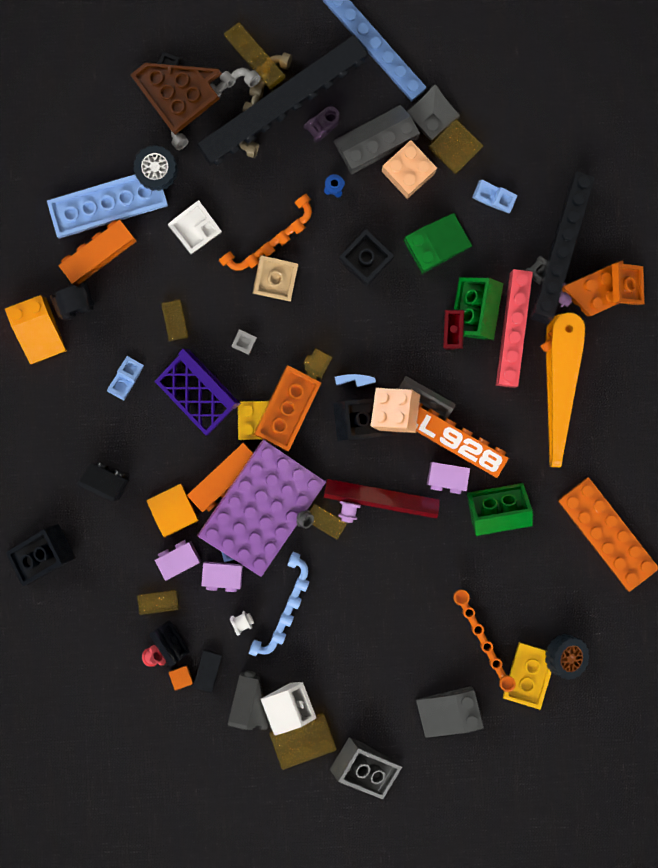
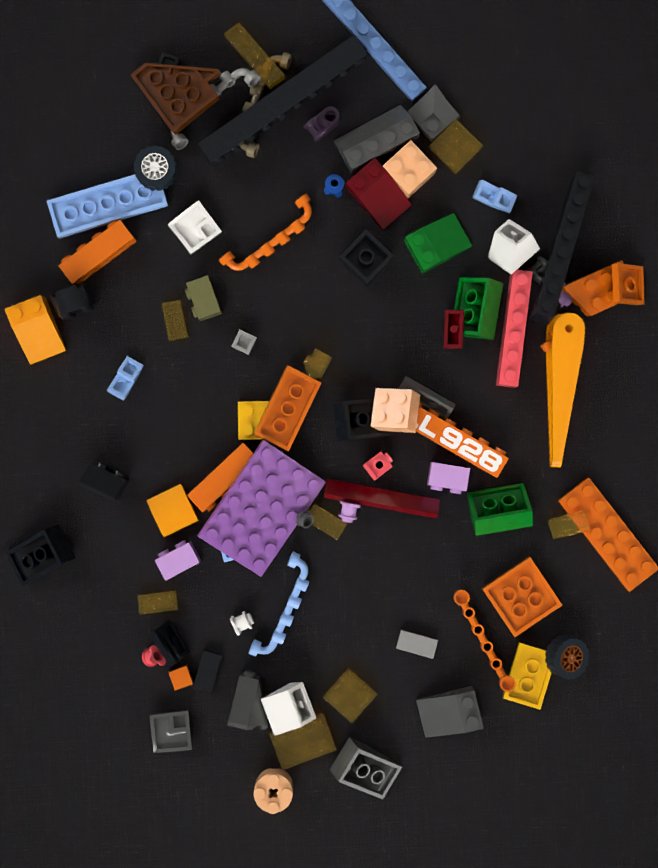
(170, 731): none -> dark grey plate
(203, 298): none -> olive brick
(209, 380): dark purple fence -> none
(222, 575): lavender brick -> none
(273, 801): none -> light nougat brick
(275, 278): tan plate -> none
(350, 695): none -> clear yellow plate
(360, 380): light blue slope -> none
(371, 468): none -> coral brick
(378, 194): none -> dark red slope
(417, 644): none -> light grey tile
(512, 246): none -> white slope
(522, 596): none -> orange plate
(569, 524): none -> clear yellow tile

